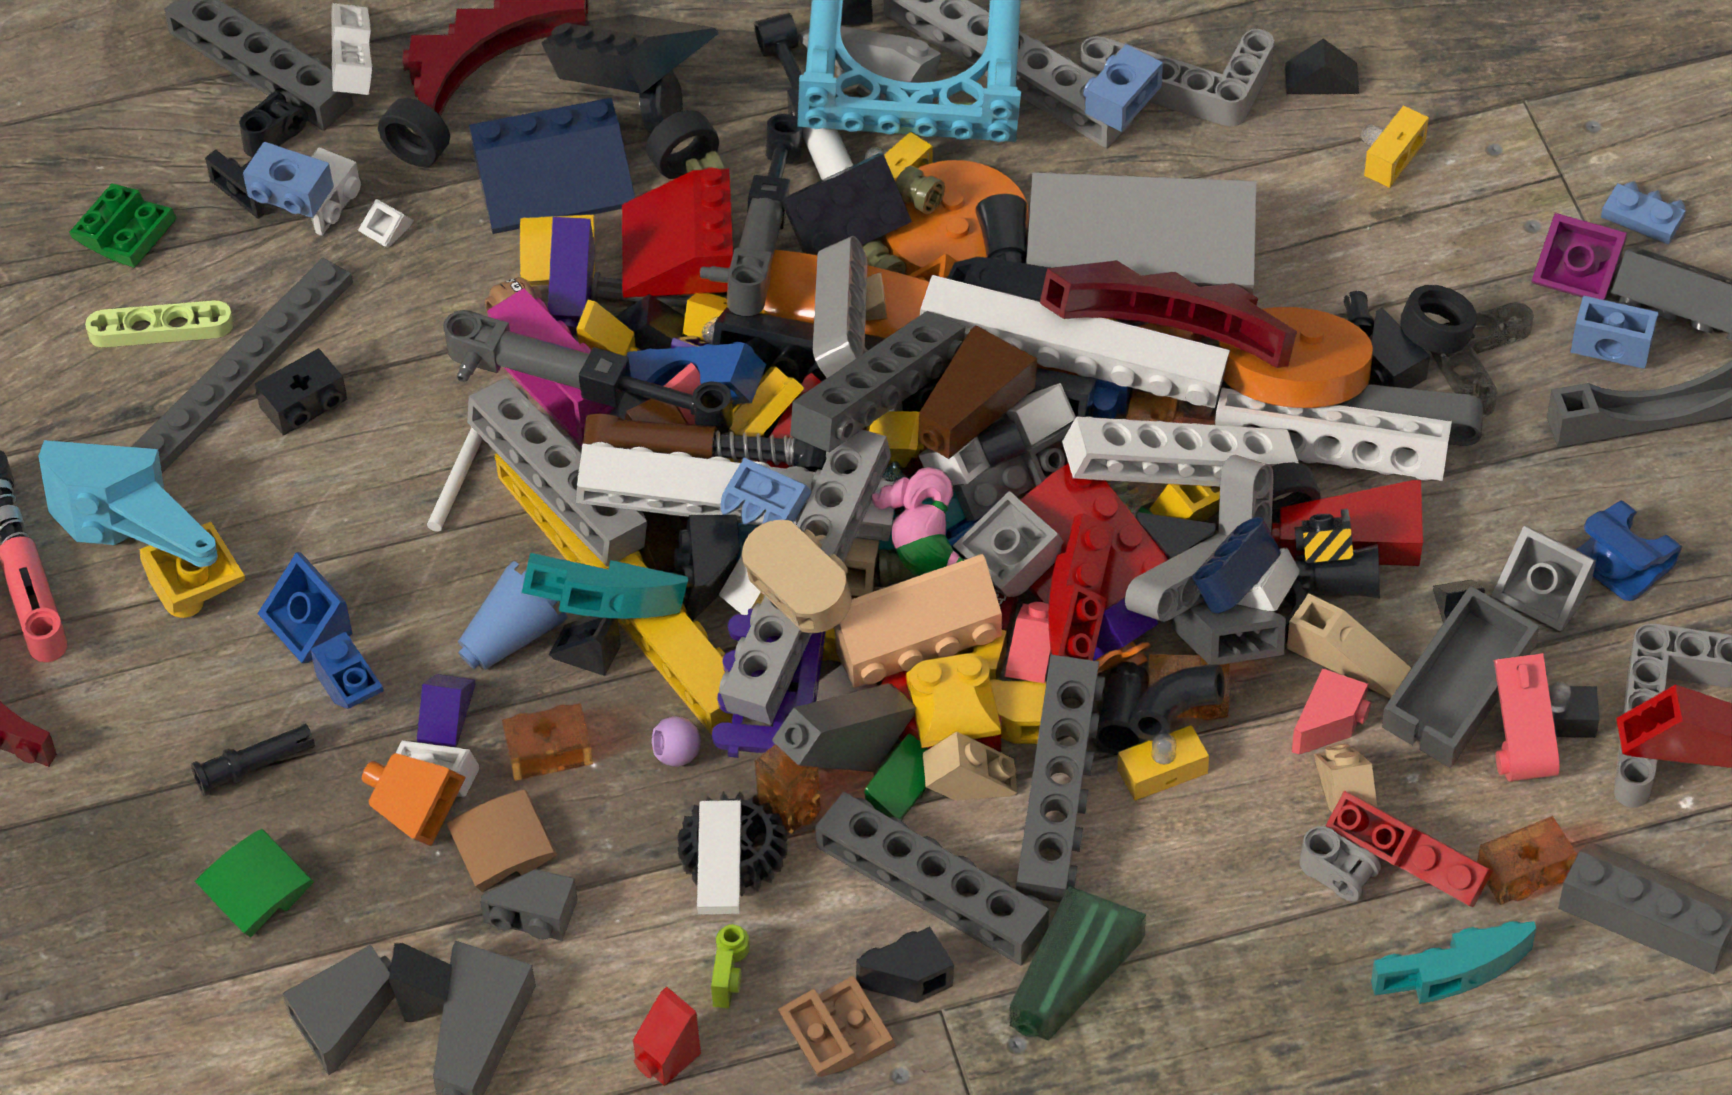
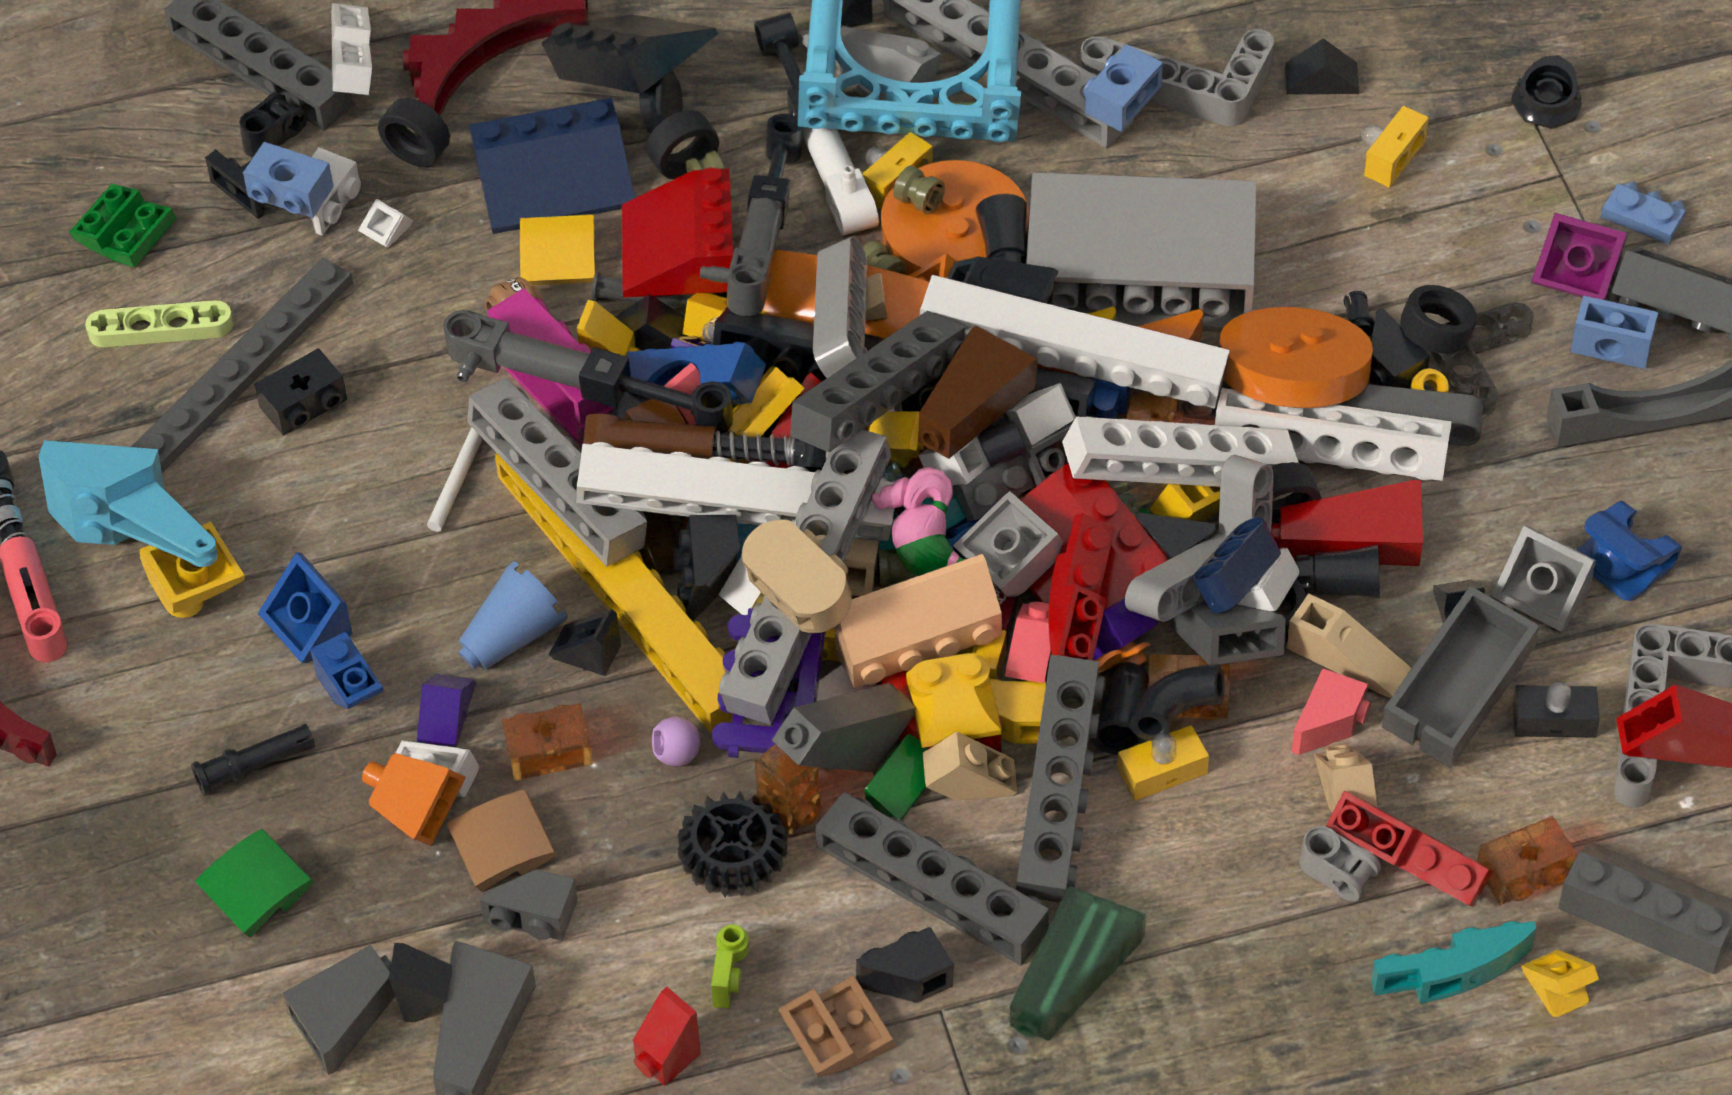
(570, 269): dark purple slope -> none
(613, 592): teal slope -> none
(719, 857): white tile -> none
(763, 492): medium blue plate -> none
(850, 203): black plate -> none
(1168, 300): dark red arch -> none
(1325, 537): brick -> none
(1431, 376): none -> yellow plate
(1527, 719): coral door -> none
(1548, 93): none -> black hat
(1560, 981): none -> yellow slope

